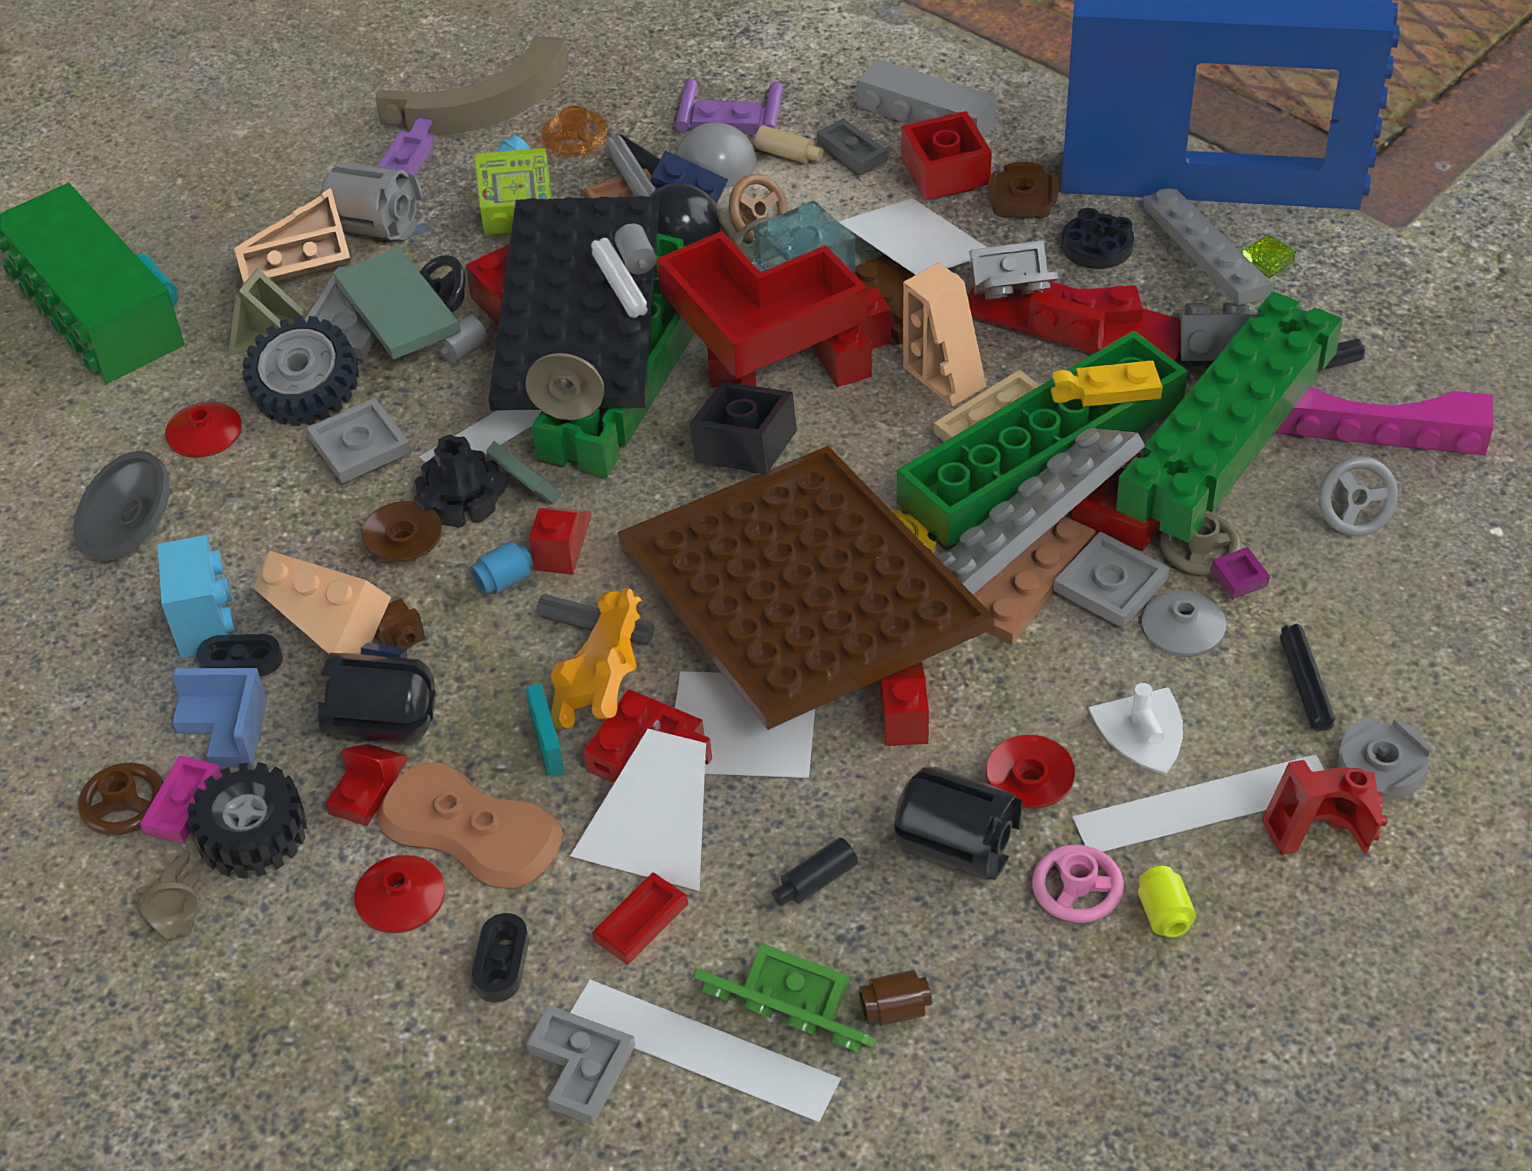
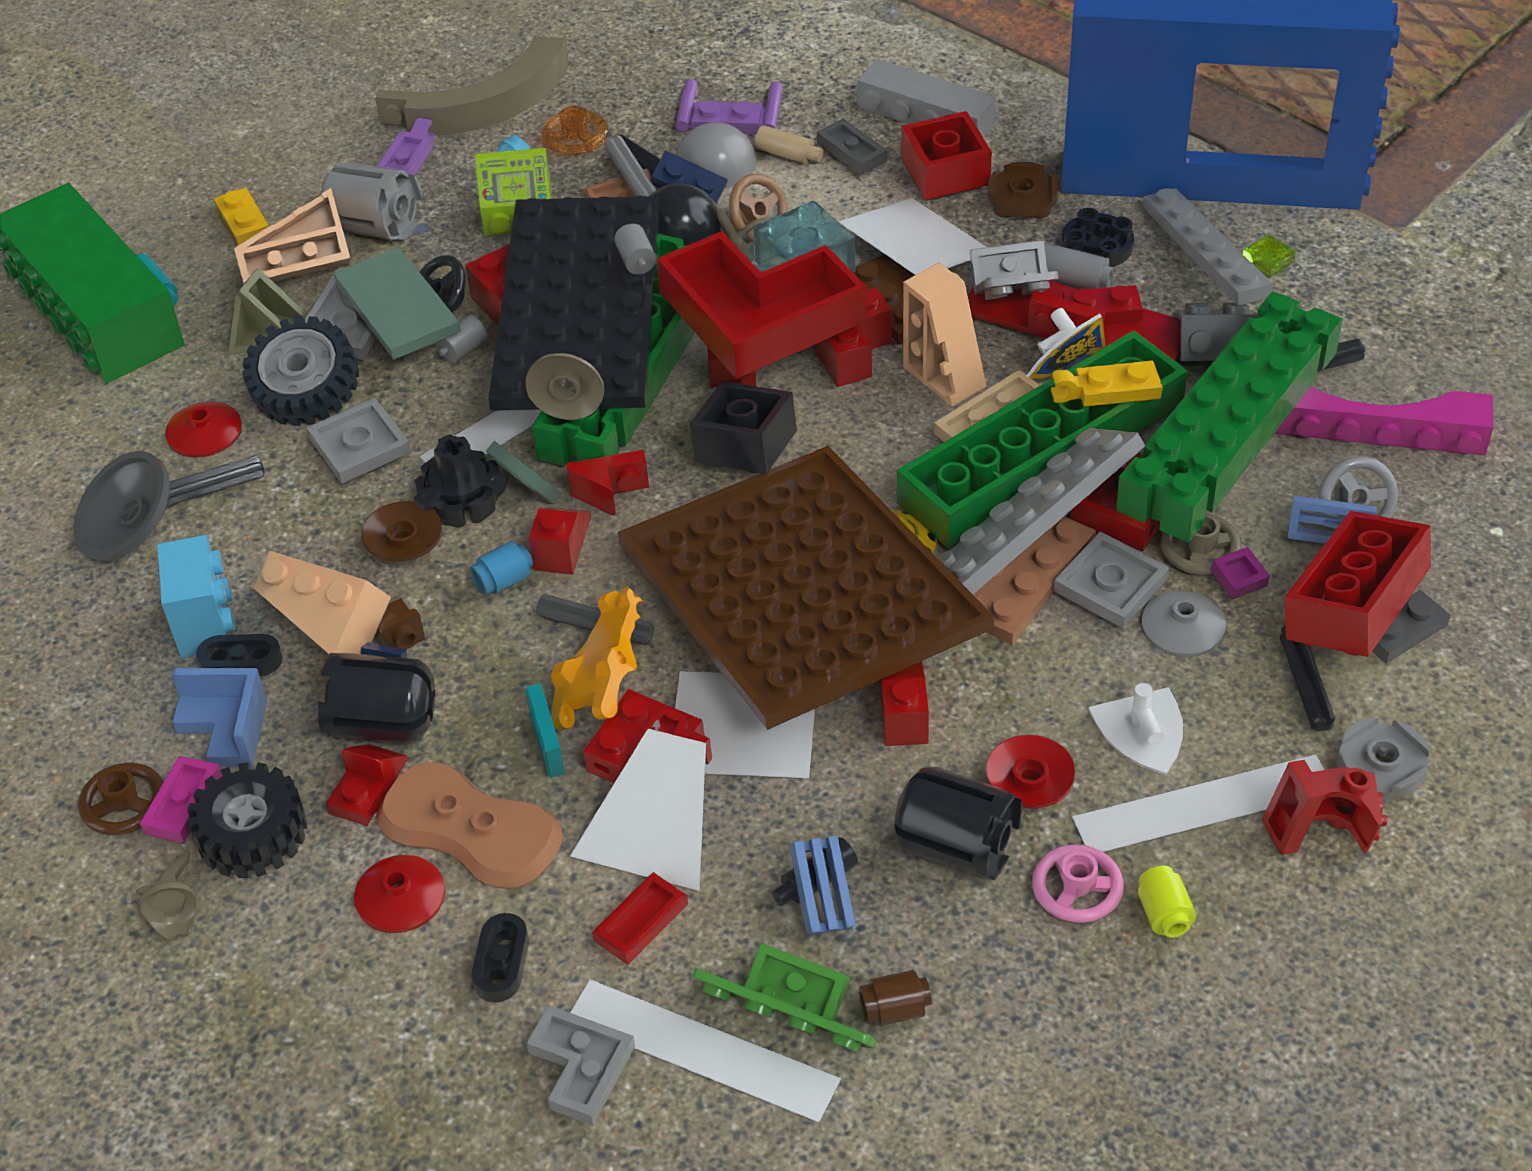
(215, 479): none -> black axle
(240, 214): none -> yellow plate
(599, 478): none -> red slope
(619, 278): white axle -> none
(839, 883): none -> medium blue tile
(1068, 345): none -> shield
(1078, 268): none -> light grey brick
(1322, 506): none -> medium blue tile
(1358, 583): none -> red brick
(1414, 623): none -> dark grey plate

